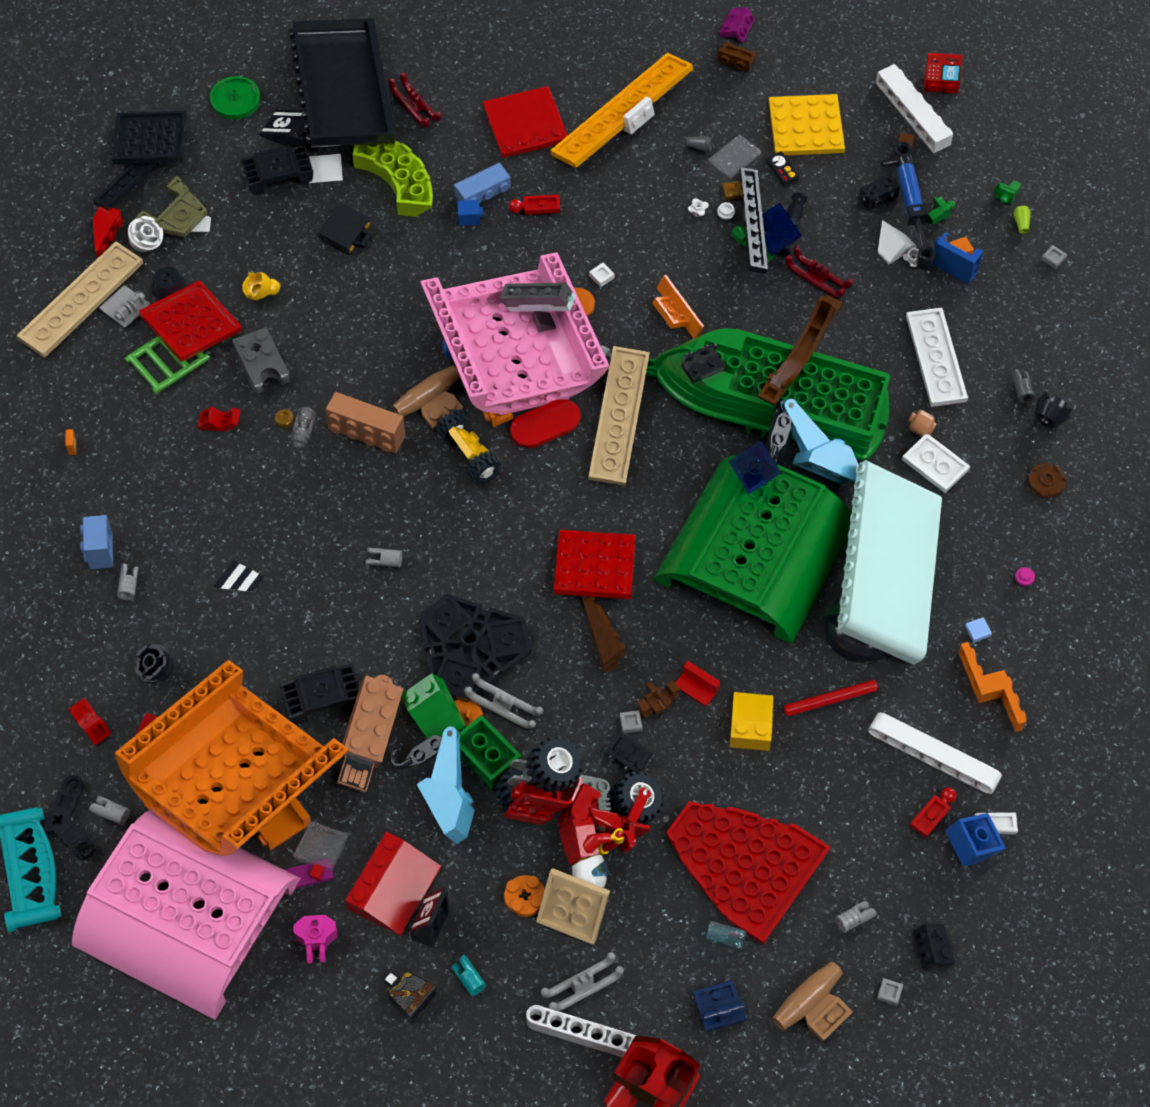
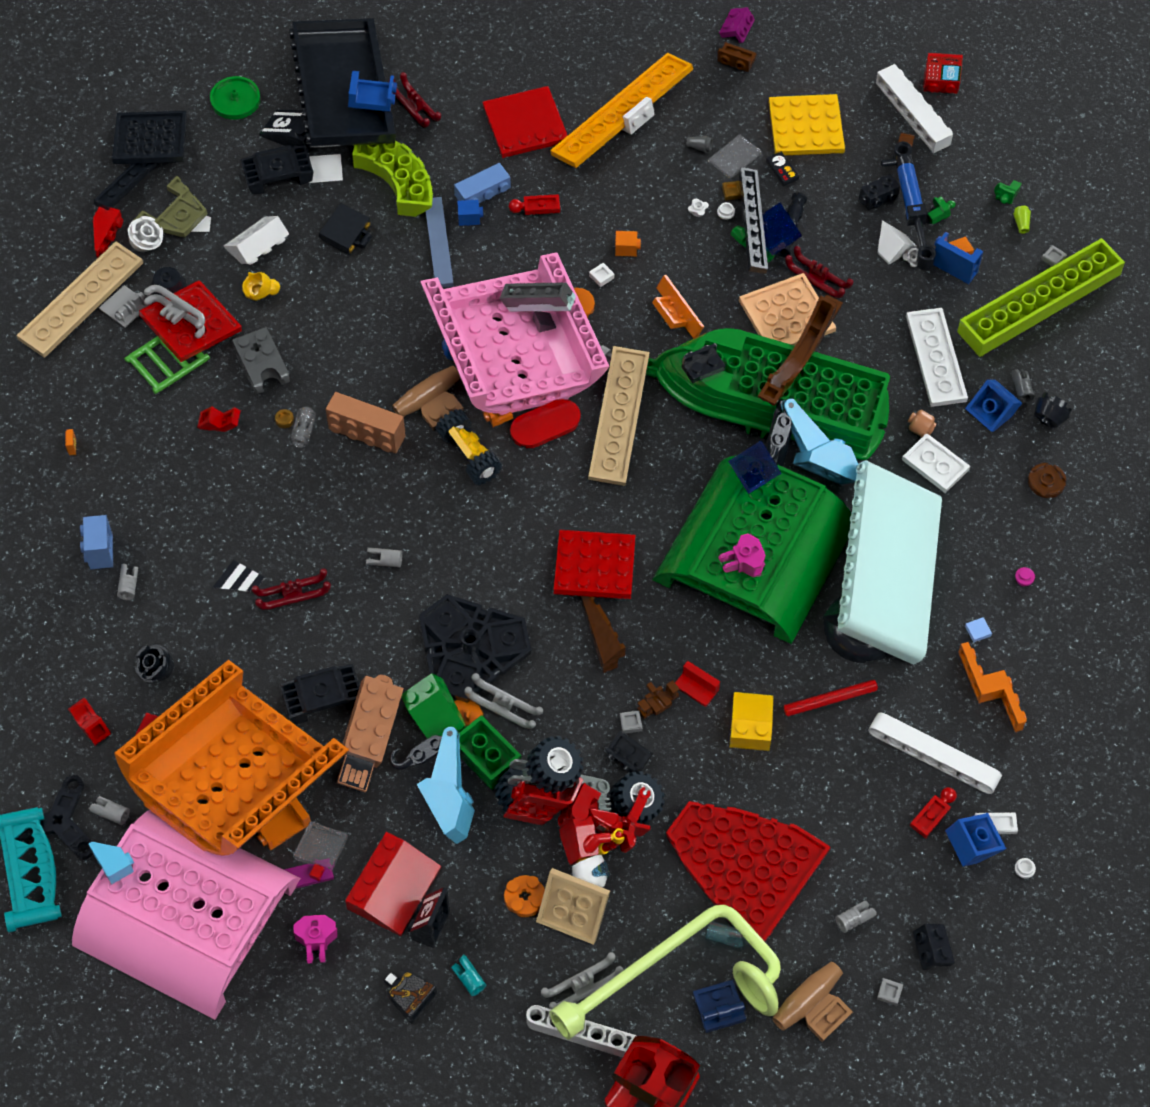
(112, 861): none -> medium azure slope
(176, 308): none -> light grey piece
(257, 240): none -> white slope
(292, 591): none -> dark red piece
(371, 94): none -> blue panel
(439, 243): none -> sand blue tile
(627, 243): none -> orange brick
(747, 556): none -> dark pink hinge
(751, 981): none -> yellowish green piece
(782, 309): none -> light nougat plate
(993, 405): none -> blue slope
(1025, 868): none -> white plate
(1040, 297): none -> lime brick

